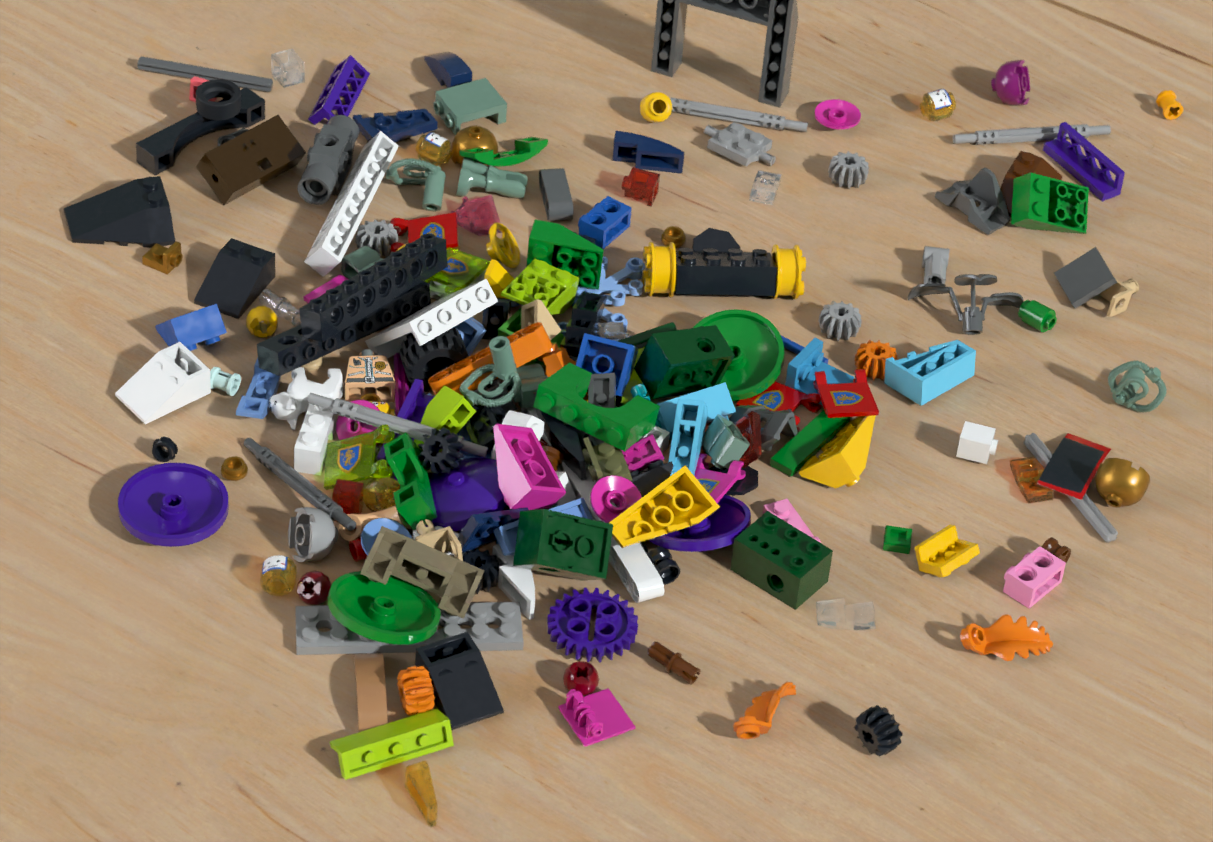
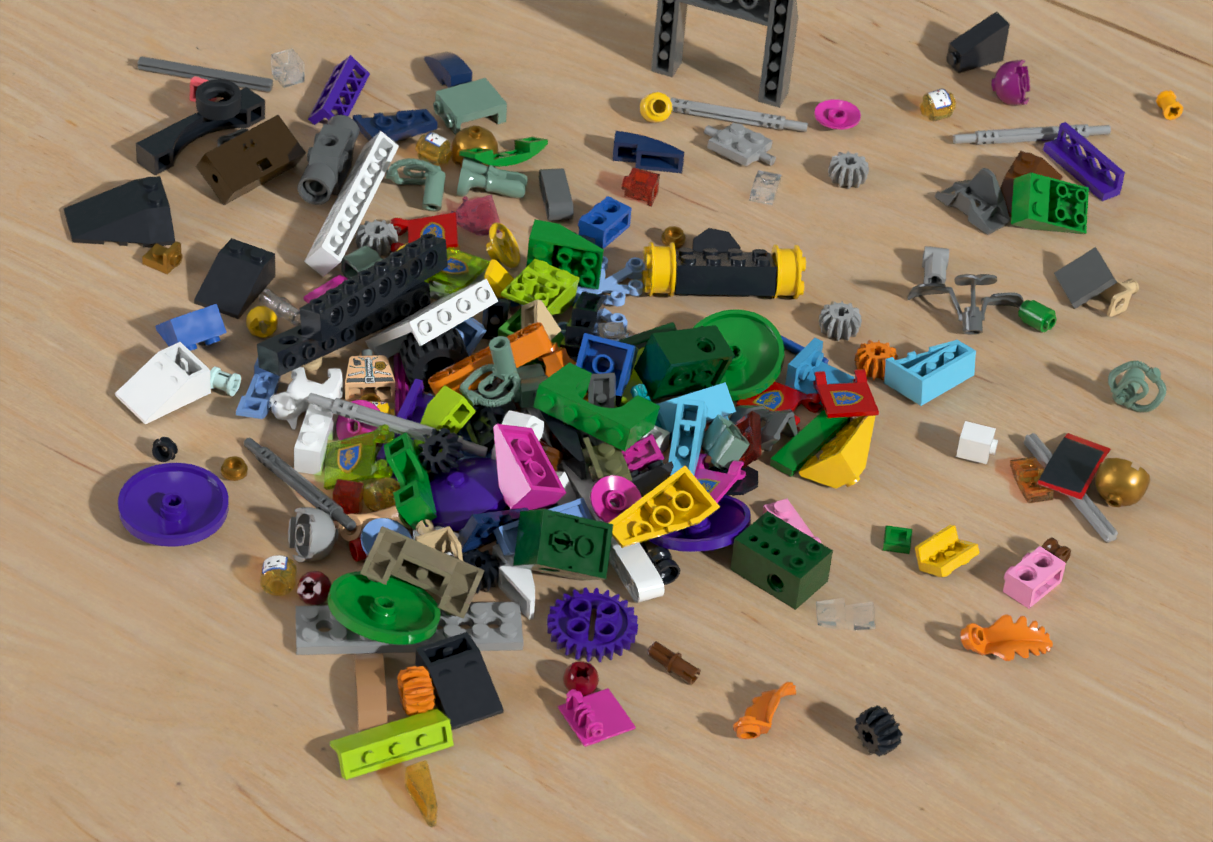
(979, 45): none -> black slope

